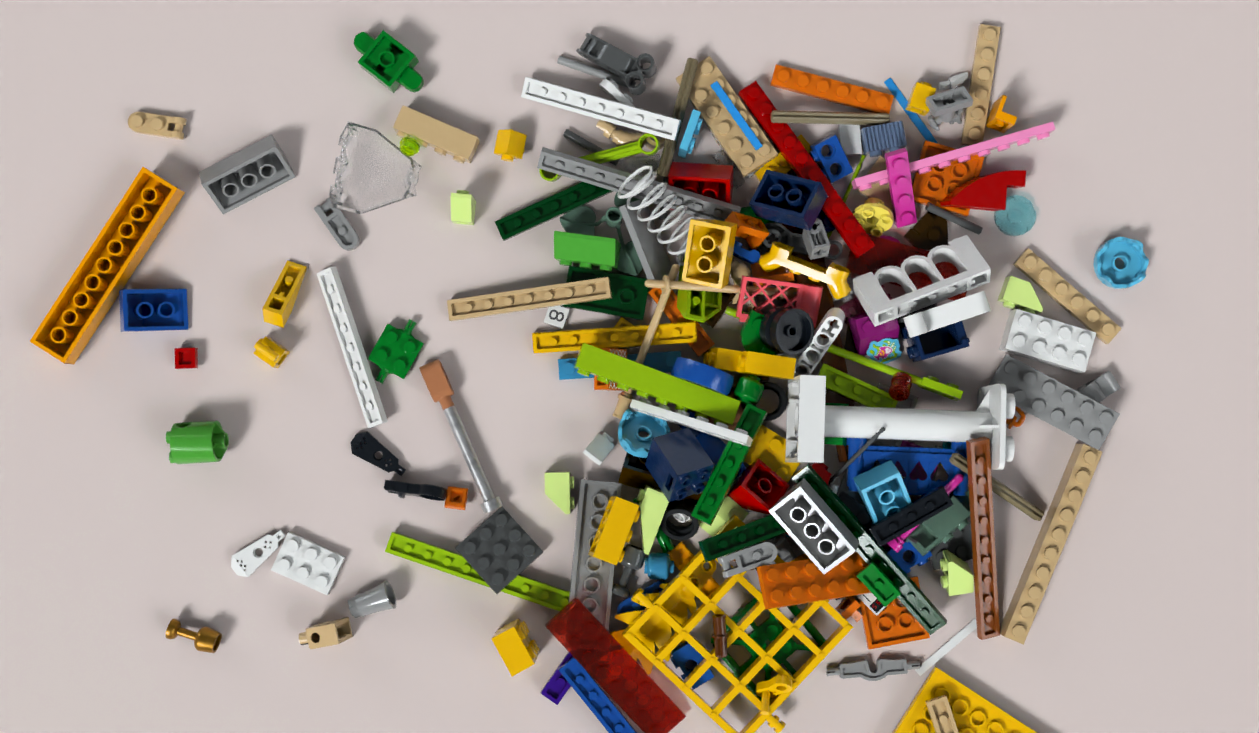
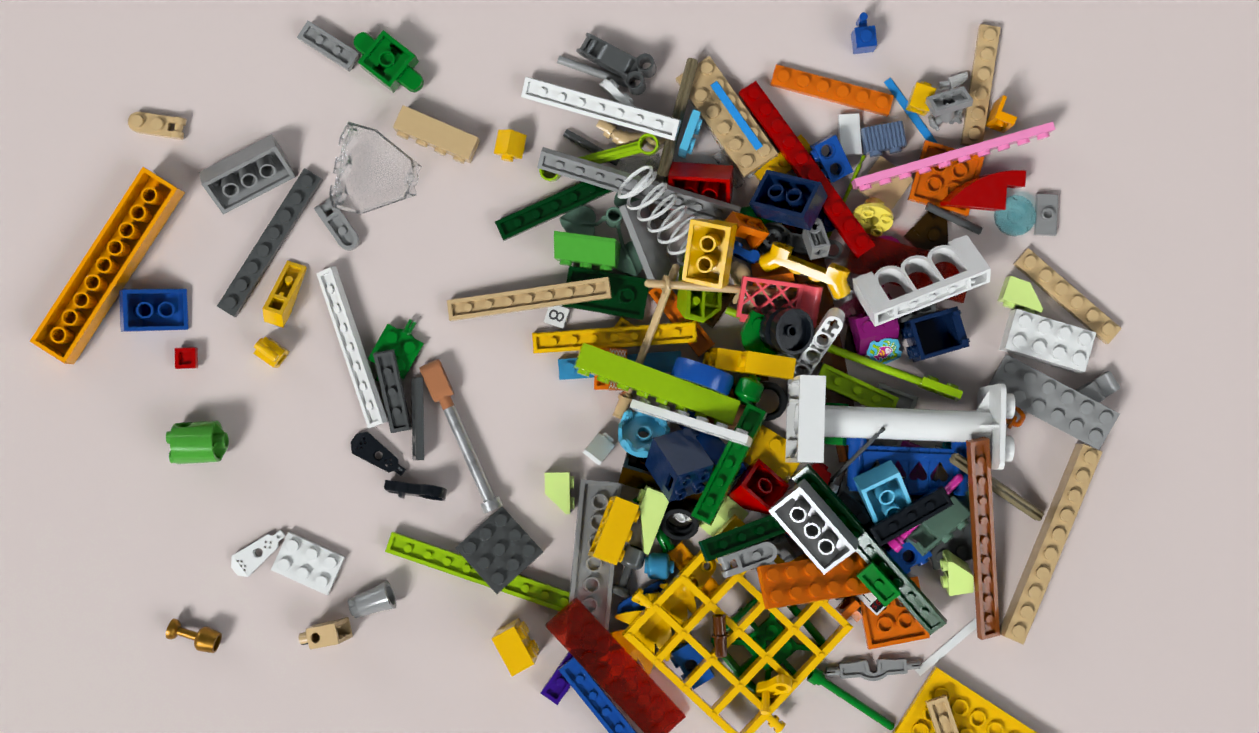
(270, 243): none -> dark grey plate
(328, 46): none -> light grey plate
(392, 390): none -> dark grey tile
(409, 146): clear neon green plate -> none
(417, 418): none -> dark grey tile
(456, 498): orange tile -> none
(462, 208): yellowish green slope -> none
(817, 677): none -> green piece
(820, 117): dark tan axle -> none
(863, 36): none -> blue brick
(900, 187): dark pink plate -> none
(900, 386): clear red wheel -> none
(946, 314): white beam -> none
(1046, 214): none -> light grey plate
(1134, 263): medium azure plate -> none

